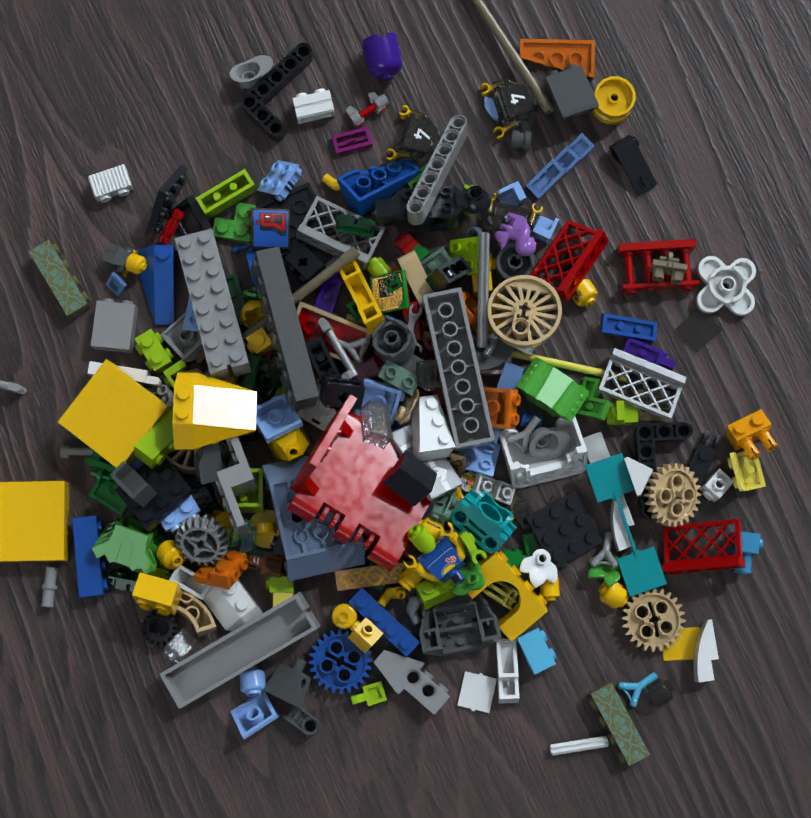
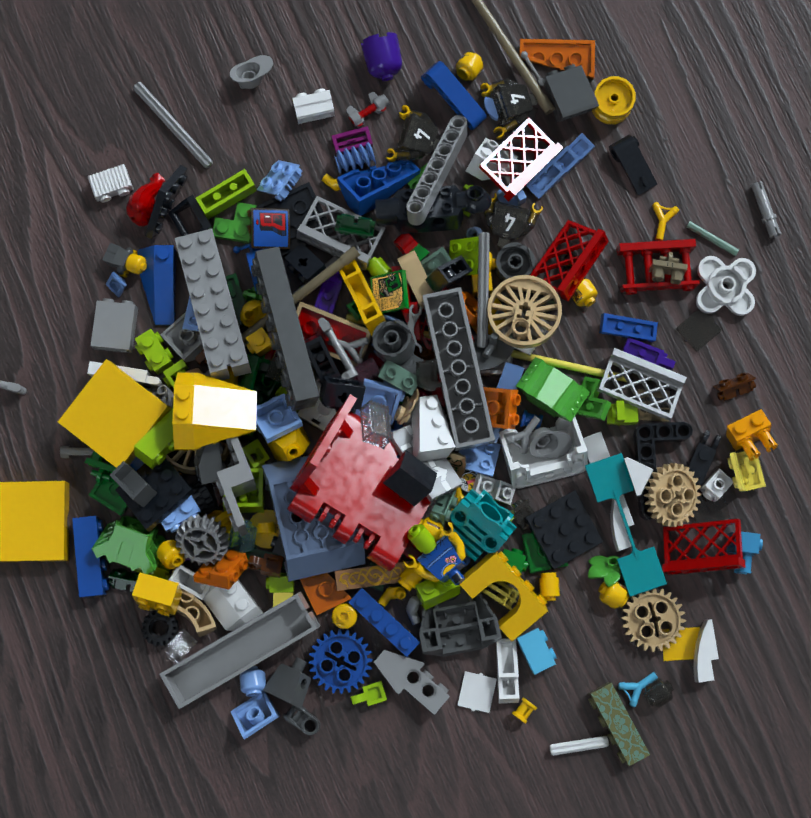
(49, 587): light grey pin -> none
(59, 279): olive brick -> none
(143, 200): none -> red piece
(171, 226): red axle -> none
(173, 125): none -> light grey axle
(256, 449): none -> lime brick
(273, 89): black beam -> none
(323, 592): none -> orange wing
(354, 157): none -> medium blue piece
(364, 634): yellow brick -> none
(454, 93): none -> blue beam
(469, 66): none -> yellow head
(470, 547): lime plate -> none
(473, 579): bright green plate -> none
(483, 152): none -> white slope
(518, 231): medium lavender animal -> none
(524, 54): none -> light grey hinge
(524, 710): none -> yellow bush
(534, 166): none -> fence
(539, 570): white plate -> none
(544, 229): light blue panel -> none
(605, 552): light grey piece -> none
(663, 219): none -> yellow piece
(712, 238): none -> sand green bar
(742, 383): none -> reddish brown hinge
(769, 217): none -> light grey pin

